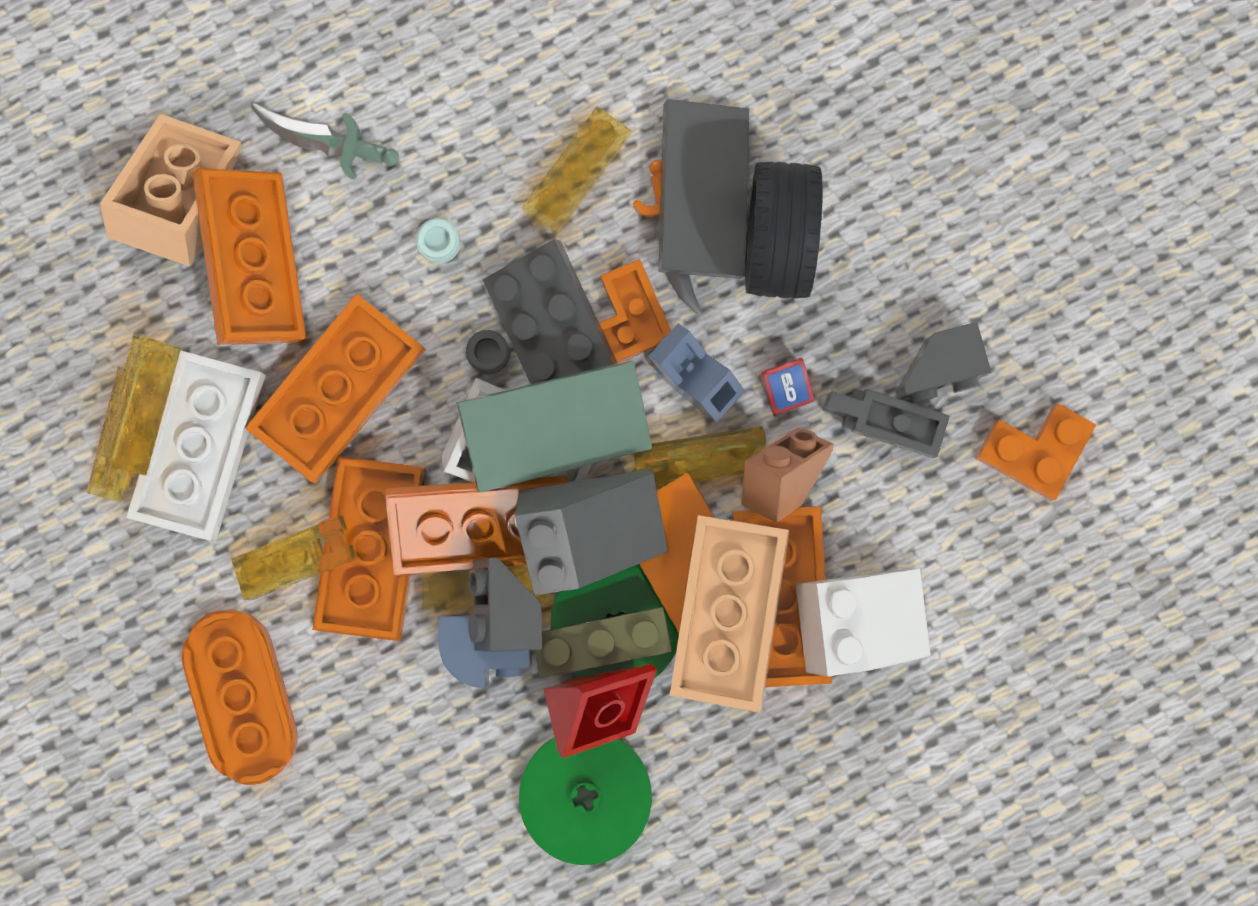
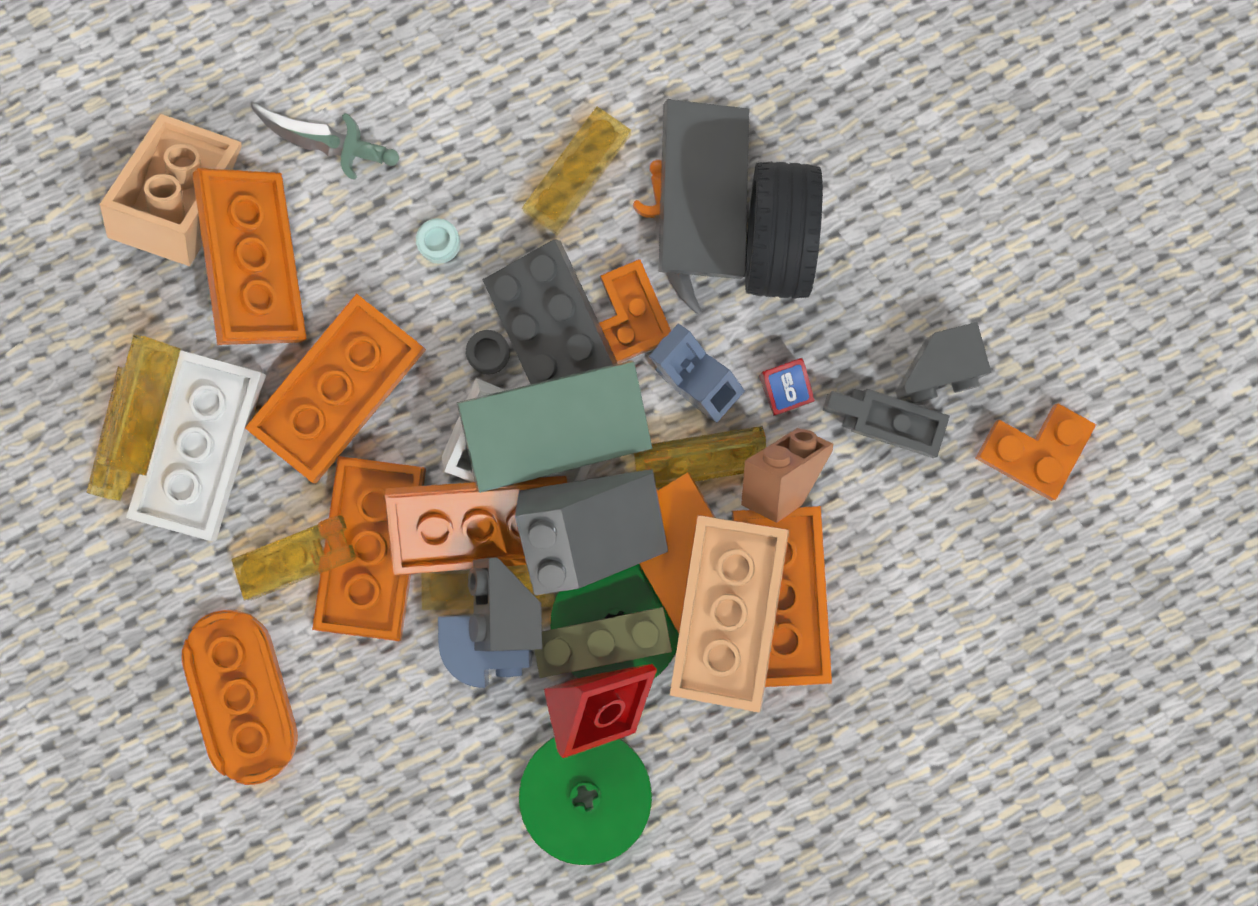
(862, 622): white slope -> none

